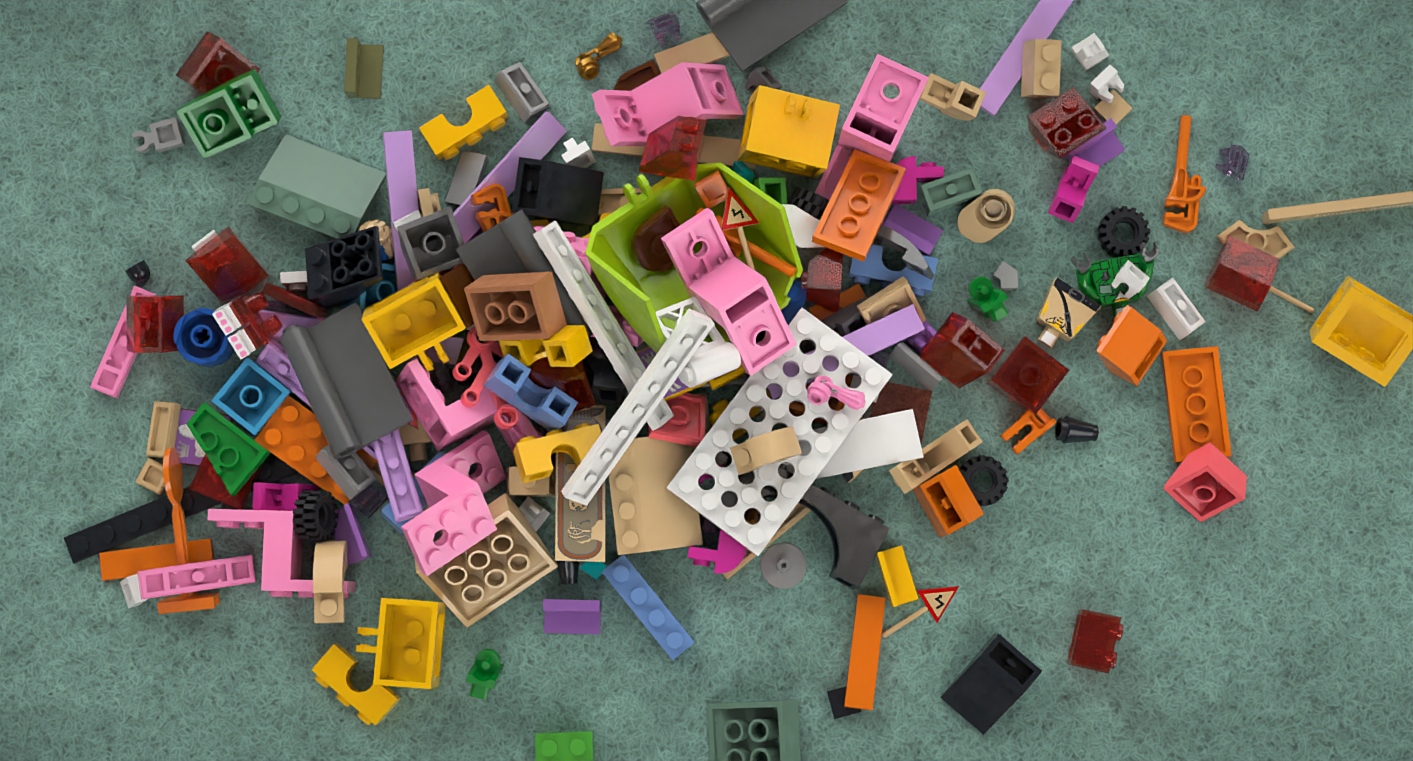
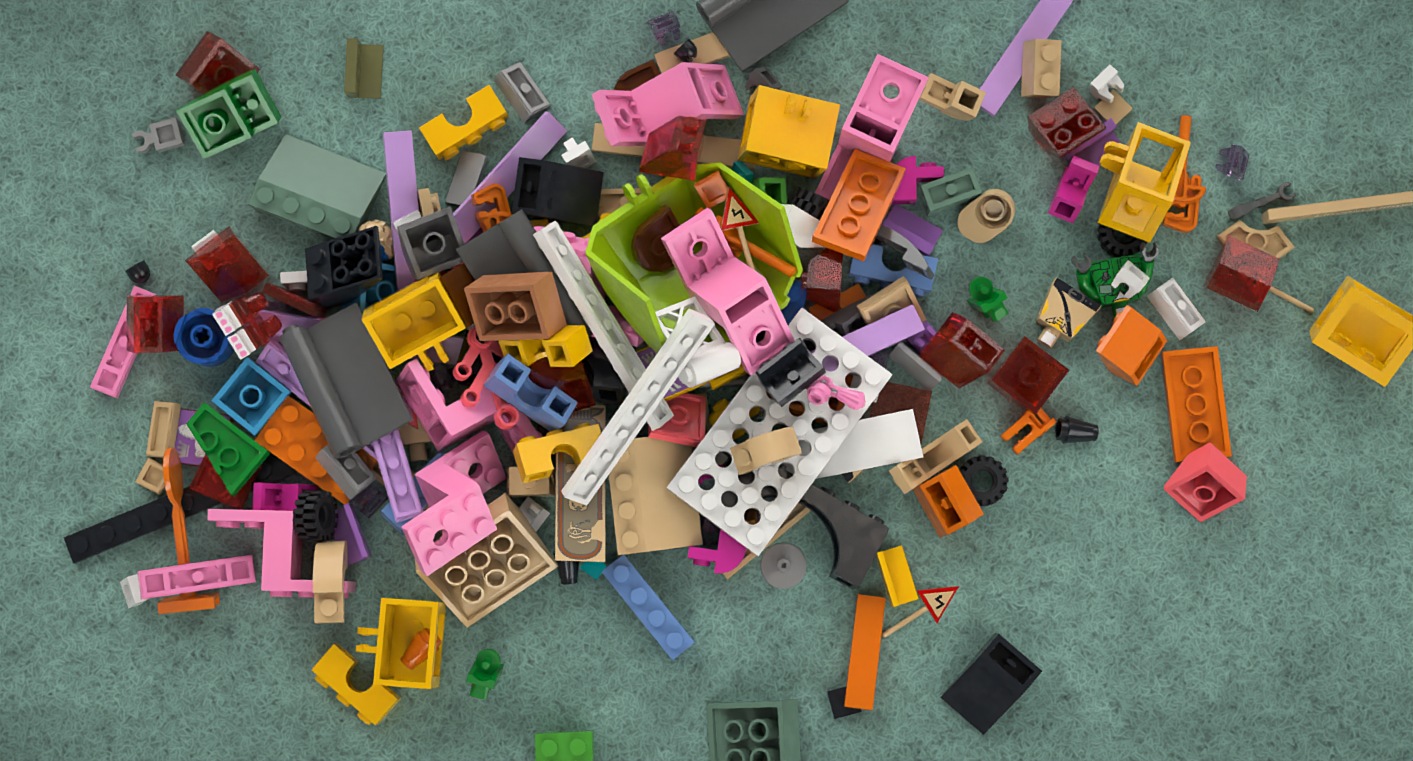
(127, 562): orange tile -> none
(418, 649): none -> orange cone
(572, 616): medium lavender panel -> none
(588, 66): pearl gold piece -> none
(686, 51): none -> black hinge
(789, 372): none -> black bracket
(1006, 276): light grey piece -> none
(1090, 52): white tile -> none
(1095, 641): clear red slope -> none
(1136, 192): none -> yellow piece
(1243, 209): none -> dark grey piece

